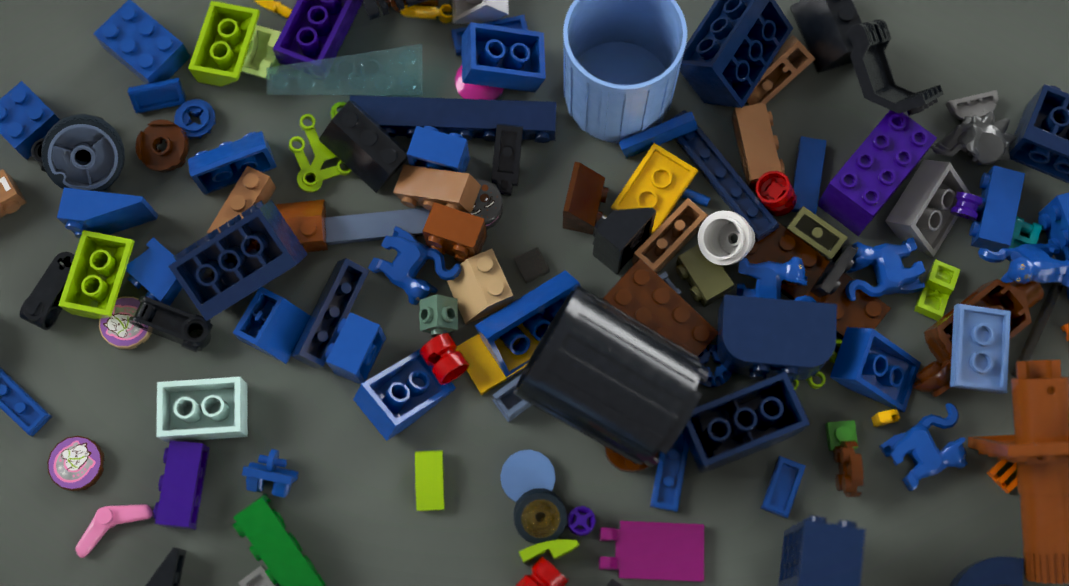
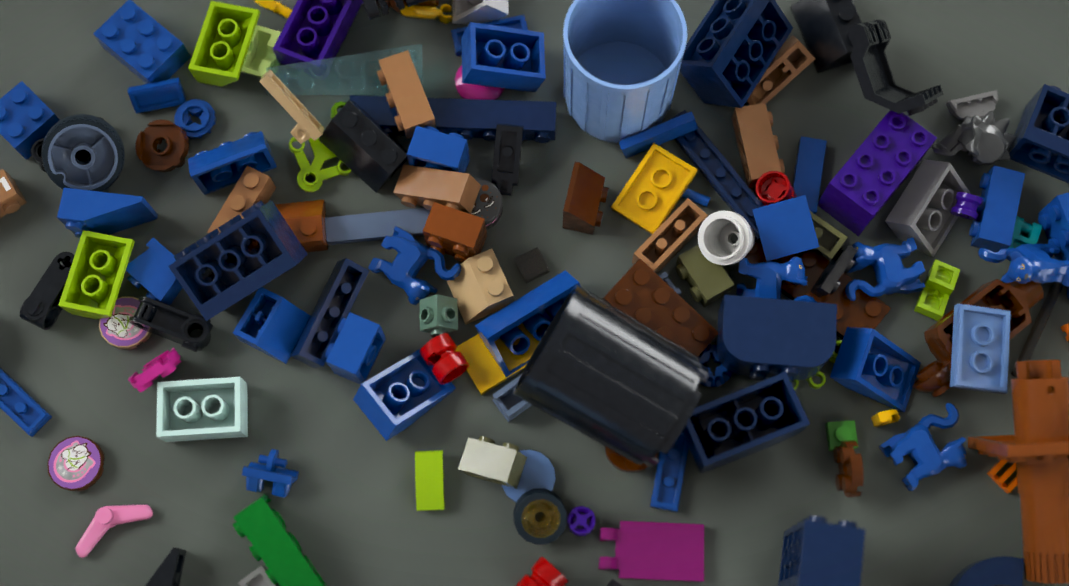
(161, 365): none -> dark pink plate
(181, 485): dark purple brick -> none
(307, 124): none -> tan hinge
(405, 93): none -> medium nougat brick
(492, 462): none -> brick
(556, 548): lime slope -> none
(621, 235): black slope -> none
(783, 487): blue tile -> none
(785, 228): none -> blue tile

